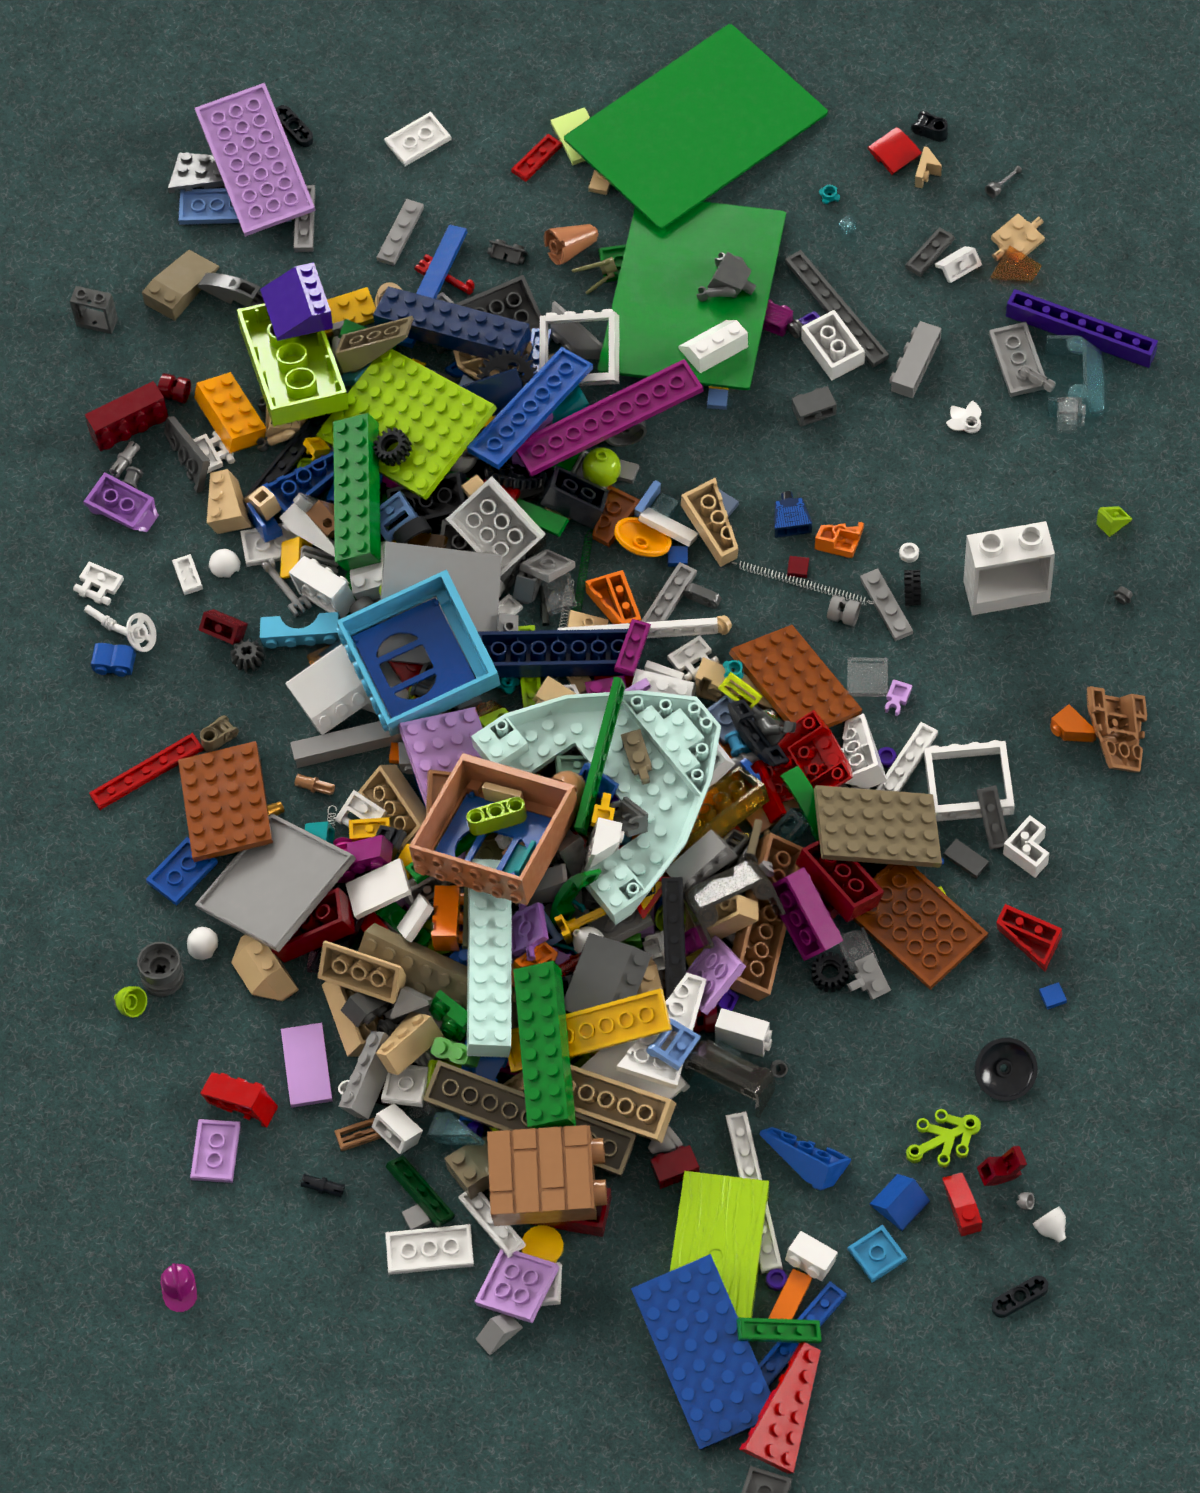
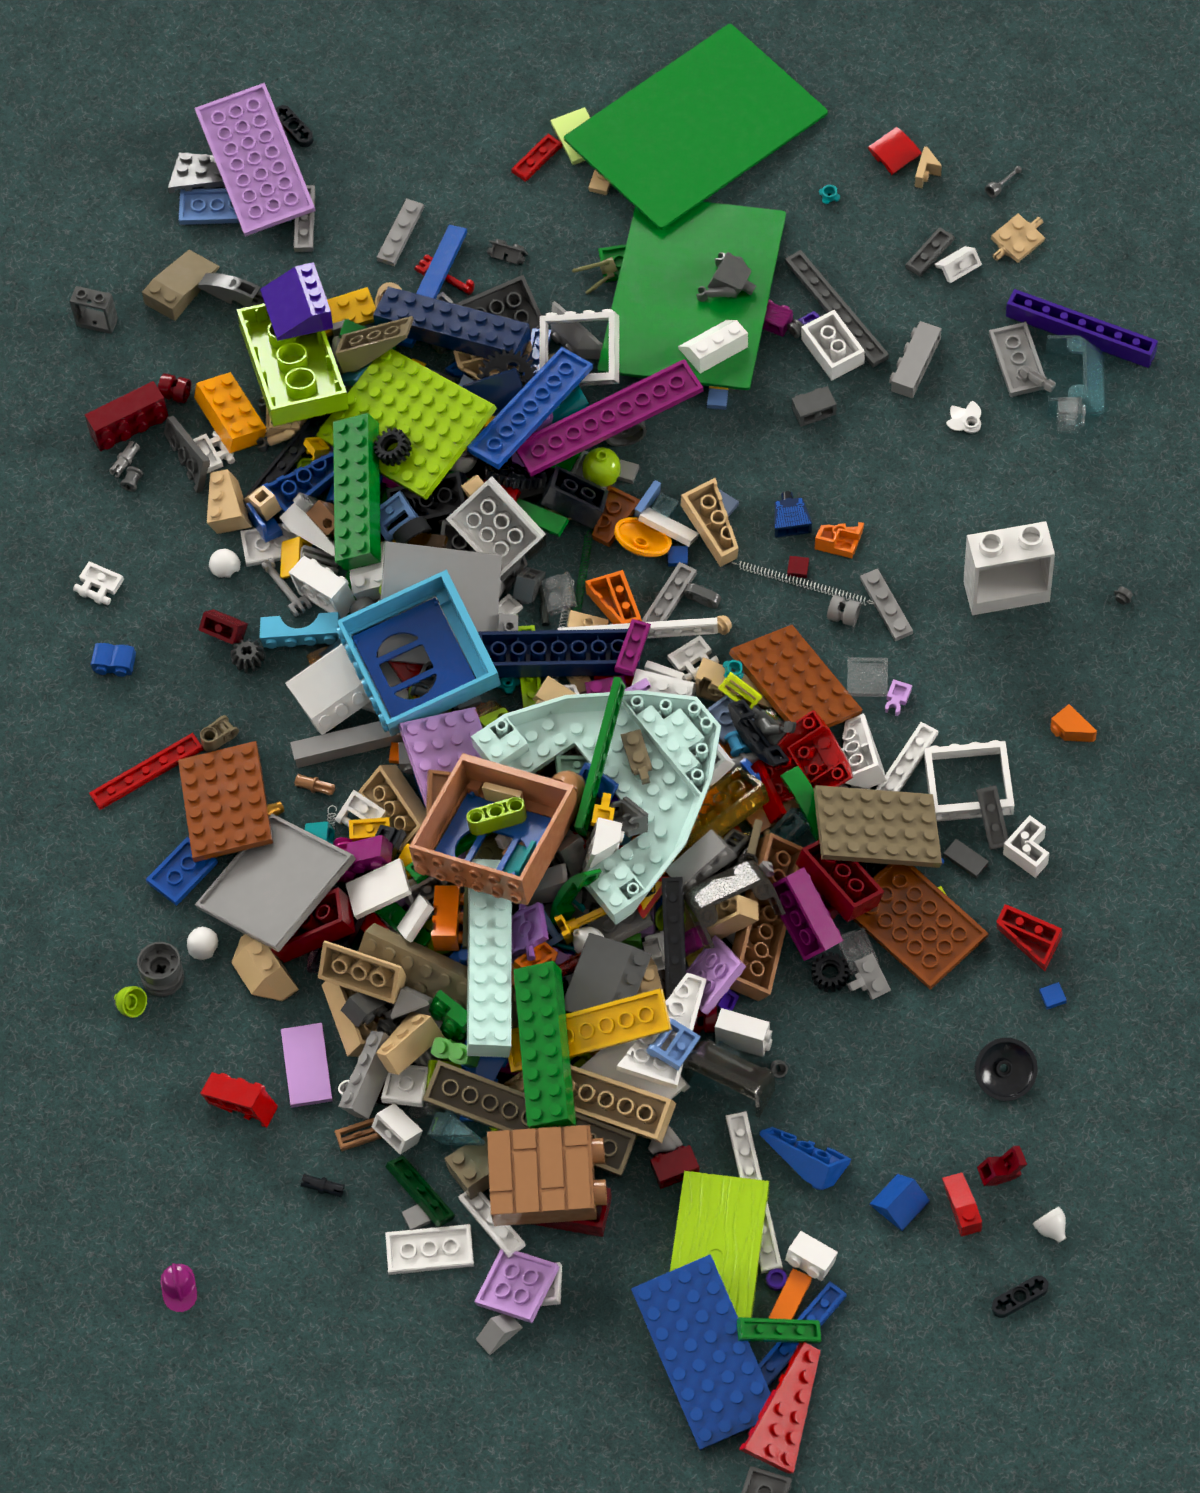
(122, 503): medium lavender slope -> none
(135, 633): white dish -> none
(187, 574): white plate -> none
(215, 1150): lavender tile -> none
(417, 139): white tile -> none
(477, 1127): dark purple hinge -> none
(543, 1243): yellow tile -> none
(547, 565): light grey tile -> none
(569, 241): nougat cone -> none
(847, 224): clear light blue bush -> none
(877, 1253): dark azure tile -> none
(887, 756): dark purple tile -> none
(909, 552): white tile -> none
(912, 587): black tyre -> none
(931, 127): black piece -> none
(945, 1137): lime plant -> none
(1016, 267): clear orange wing -> none
(1026, 1200): light grey hinge -> none
(1112, 519): lime slope -> none
(1118, 727): medium nougat wedge -> none

